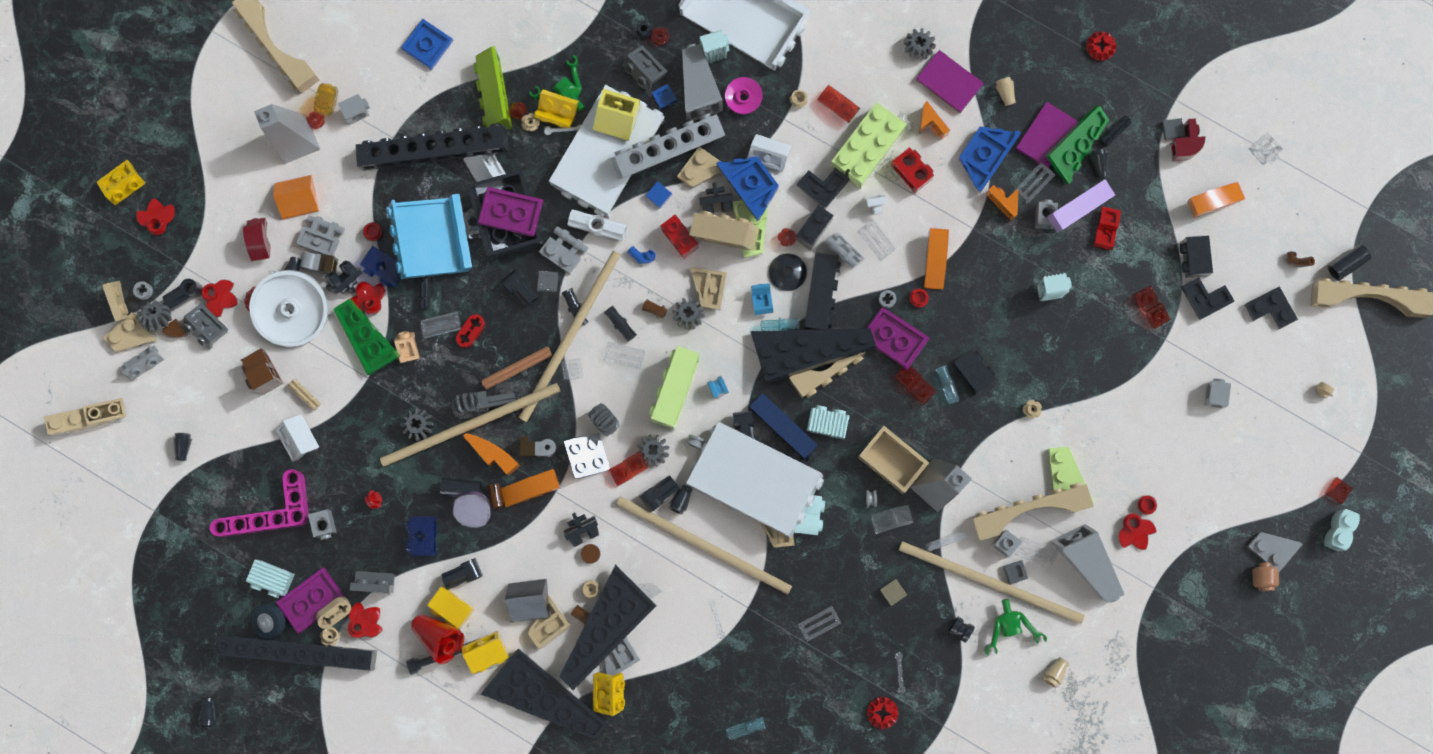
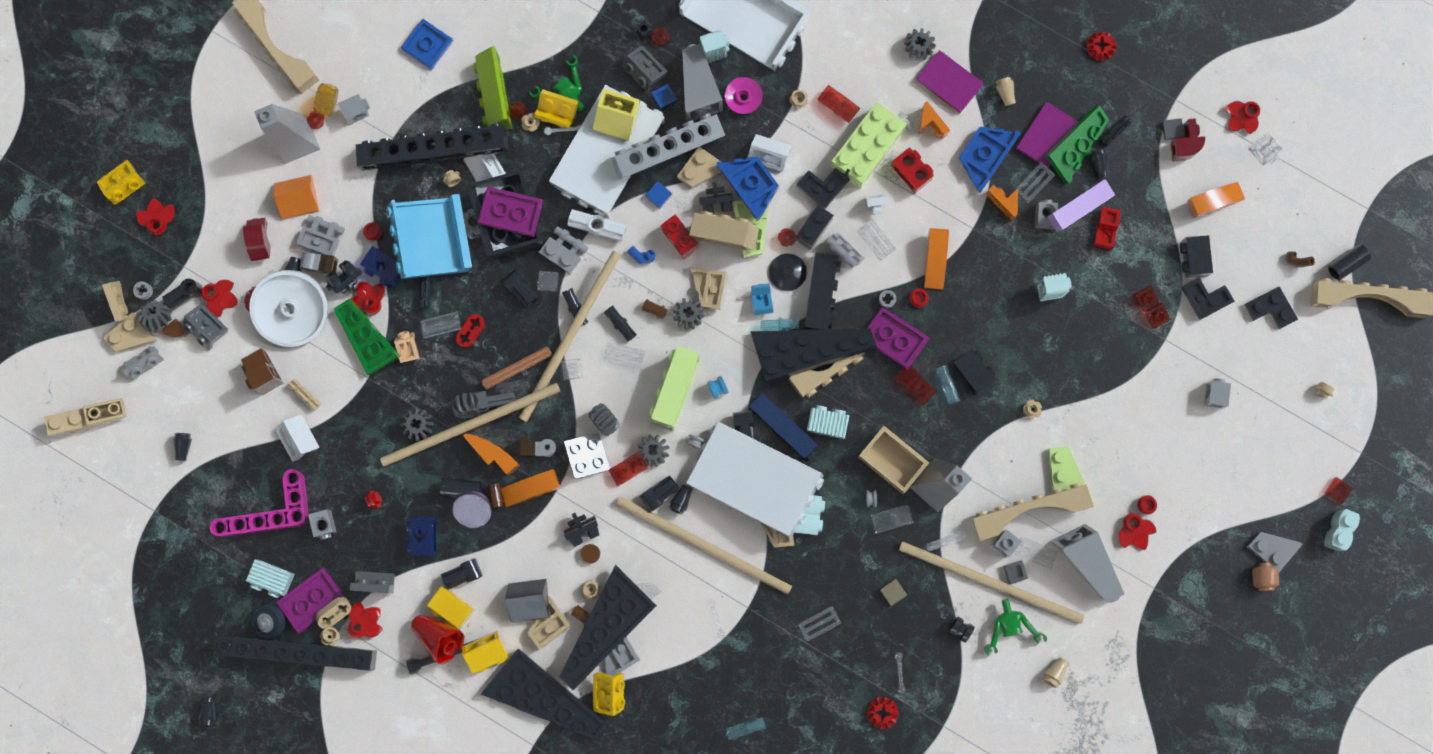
(451, 178): none -> tan plate
(1241, 118): none -> red plate

